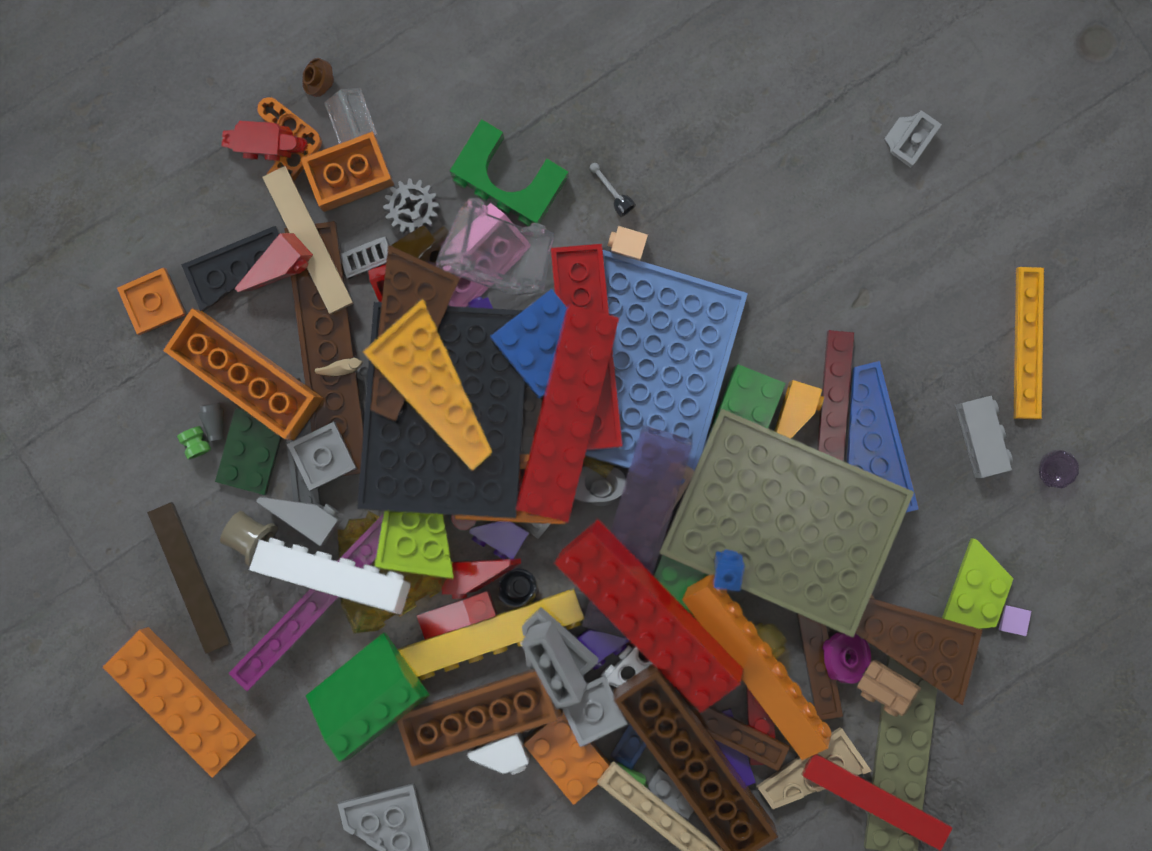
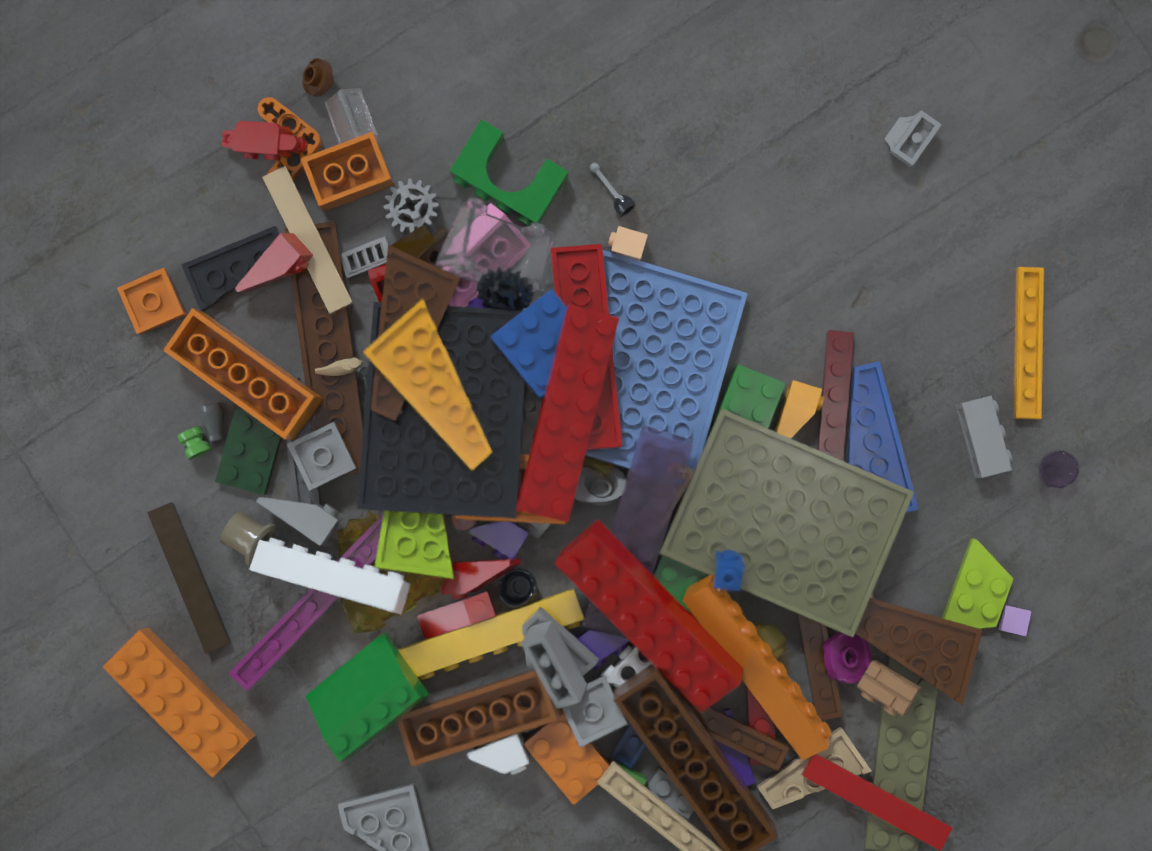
(505, 290): none -> black gear

